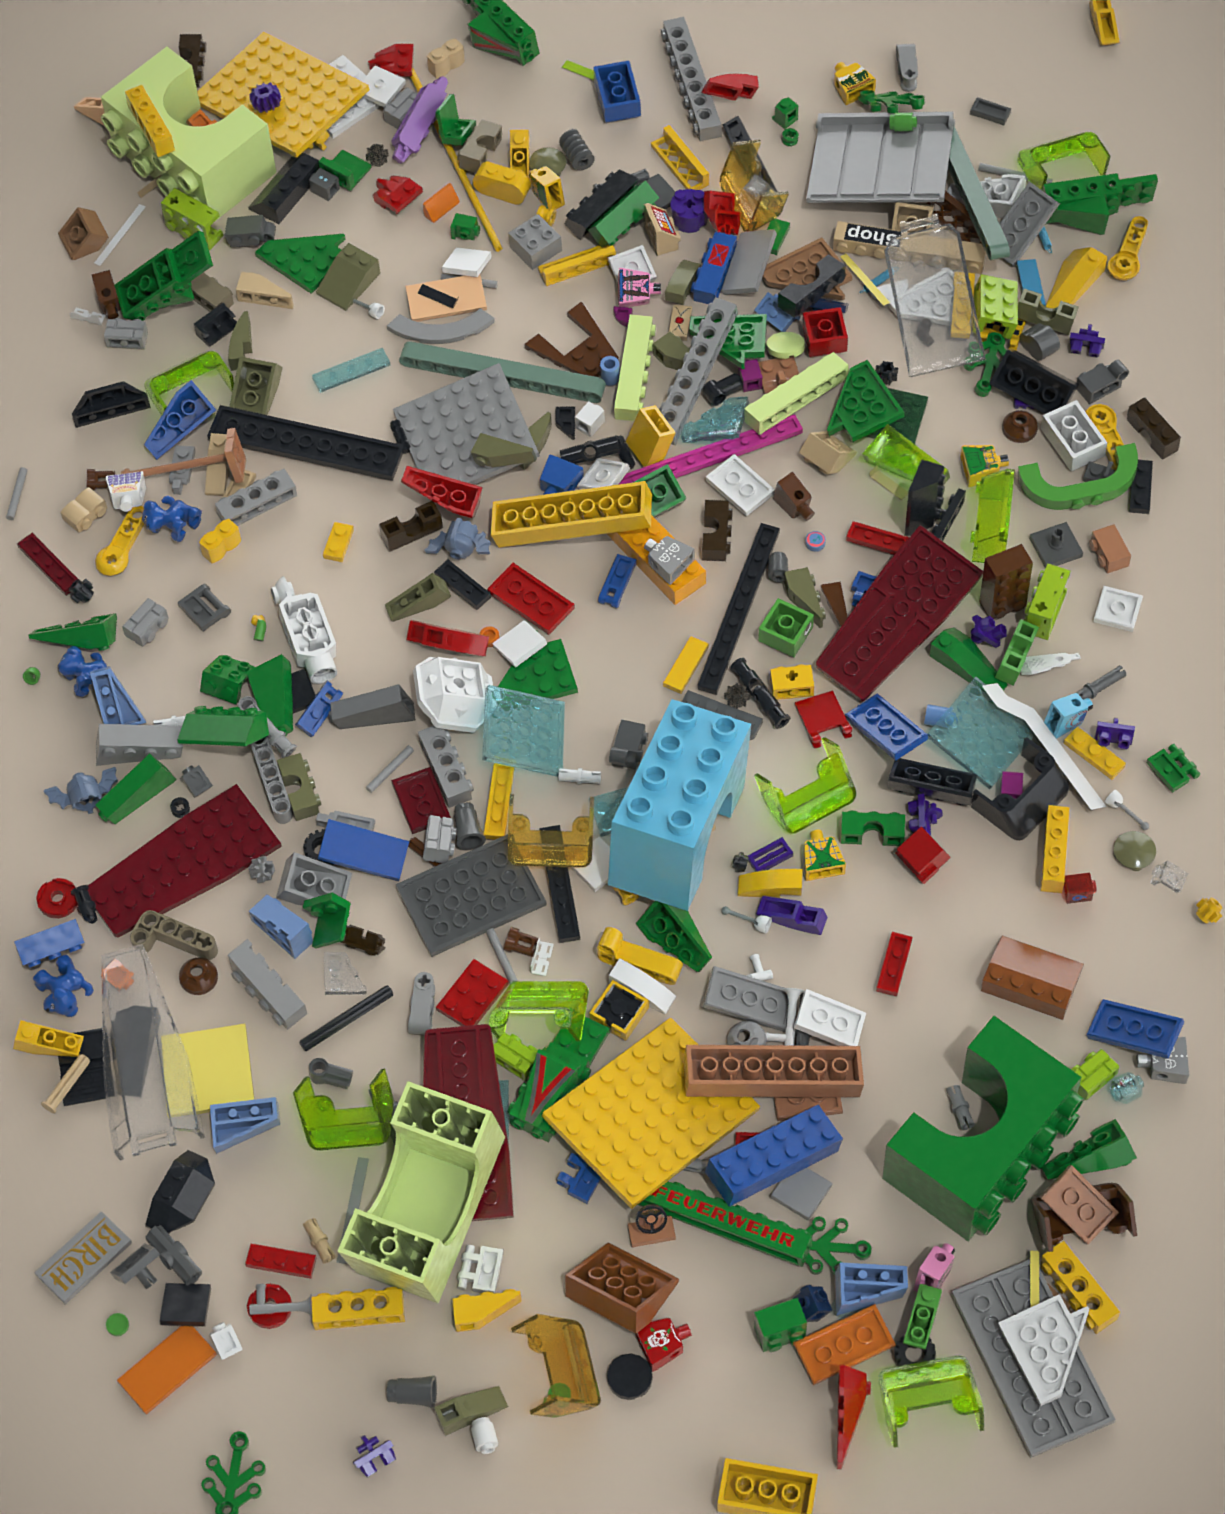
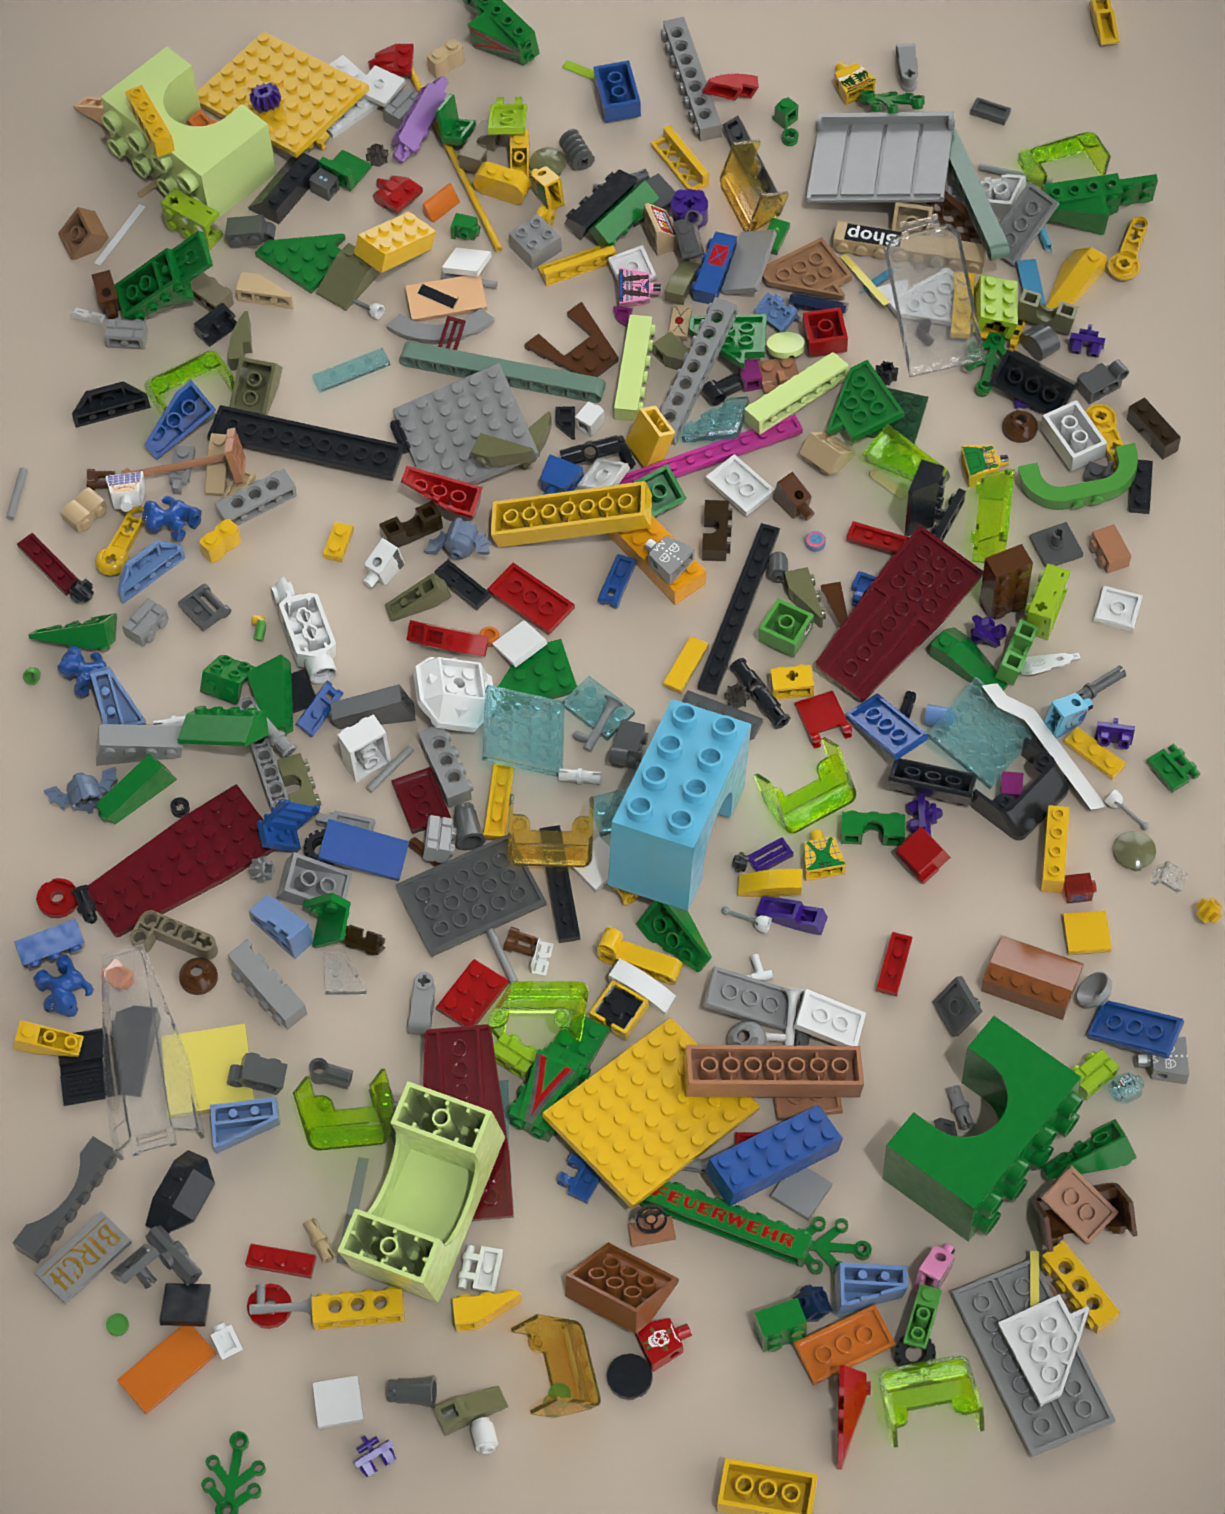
(40, 1235): none -> dark grey arch
(66, 1083): tan axle -> none
(148, 567): none -> medium blue wedge
(192, 49): dark brown arch -> none
(195, 780): dark grey bracket -> none
(258, 1073): none -> dark grey hinge
(281, 826): none -> blue plate
(338, 1402): none -> white tile
(346, 1018): black axle -> none
(364, 748): none -> white brick
(383, 563): none -> white torso
(394, 242): none -> yellow brick
(456, 321): none -> dark red tile
(507, 117): none -> lime tile
(588, 705): none -> clear light blue plate
(591, 740): none -> light grey piece
(610, 370): medium blue brick -> none
(689, 236): none -> dark grey hinge
(721, 211): red plate -> none
(757, 186): clear brick -> none
(797, 298): black arch -> none
(903, 122): bright green brick -> none
(907, 704): none -> black axle
(946, 1126): none -> dark grey plate
(957, 1006): none -> dark grey tile
(1087, 932): none -> yellow tile
(1094, 990): none -> light grey piece

